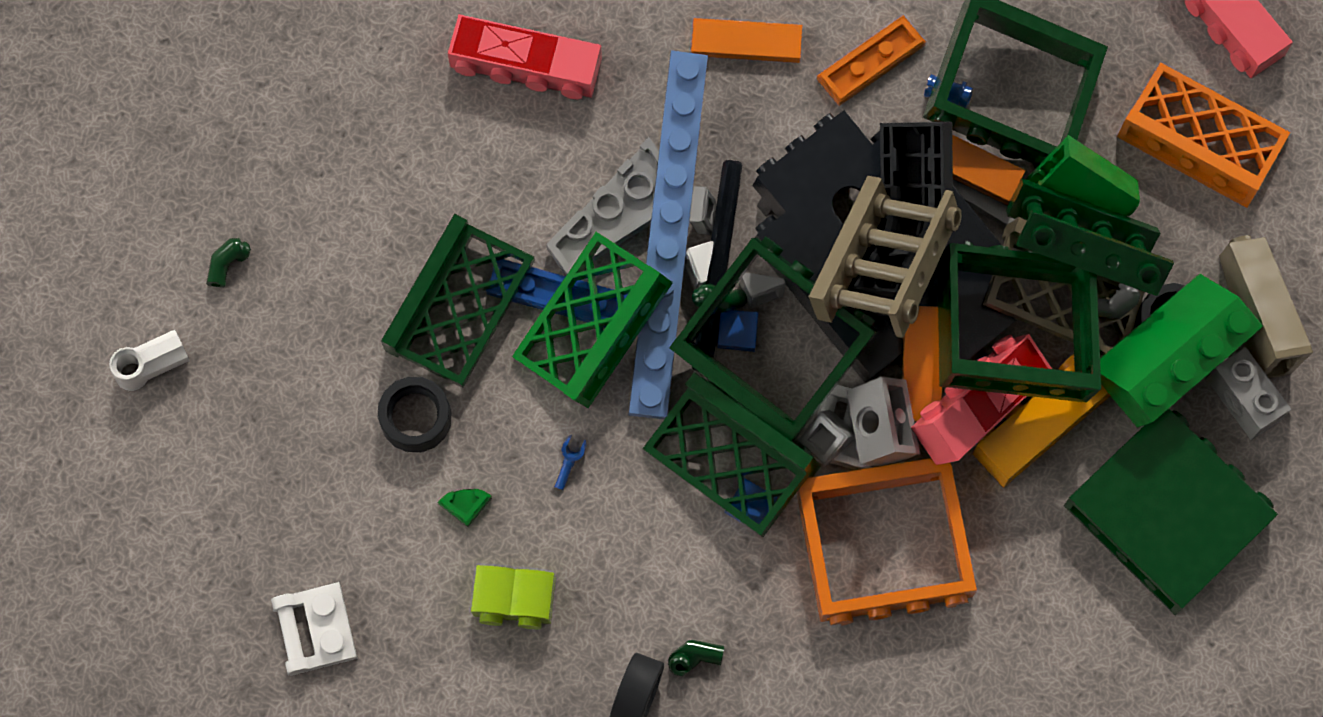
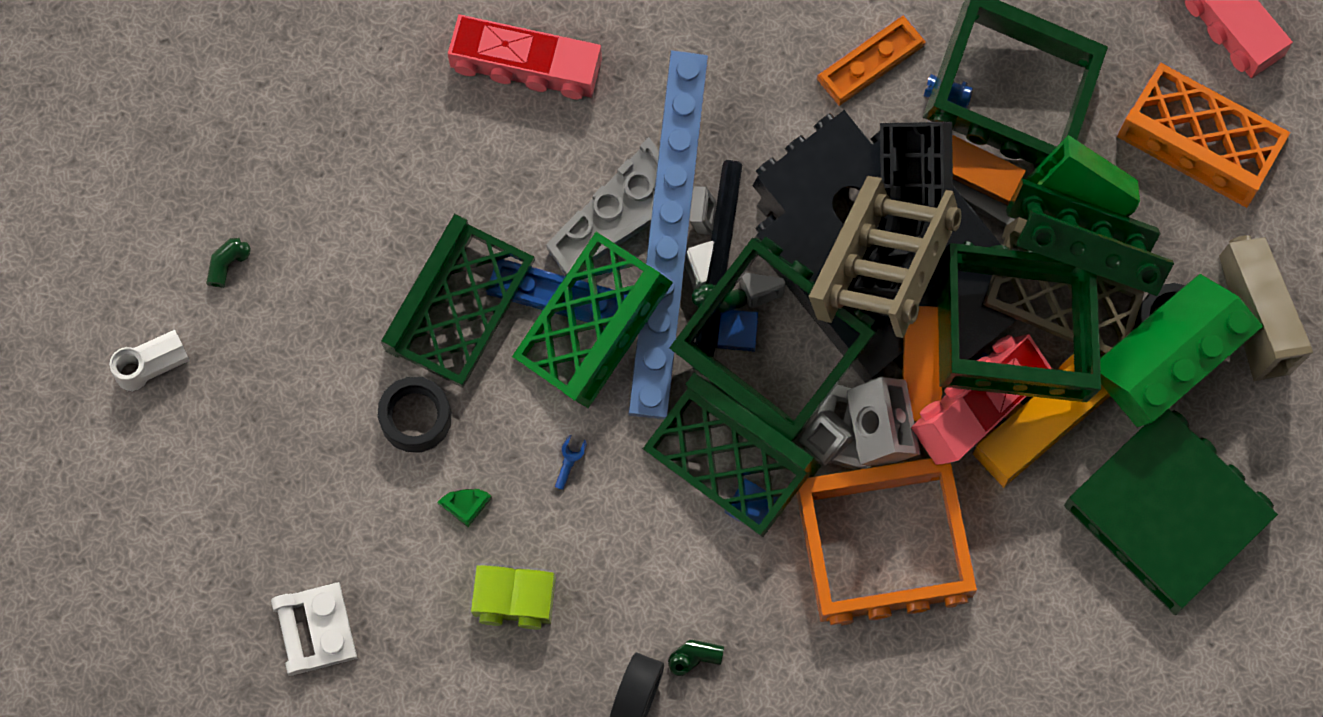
(747, 40): orange tile -> none
(1120, 304): dark grey arm -> none
(1248, 393): light grey brick -> none

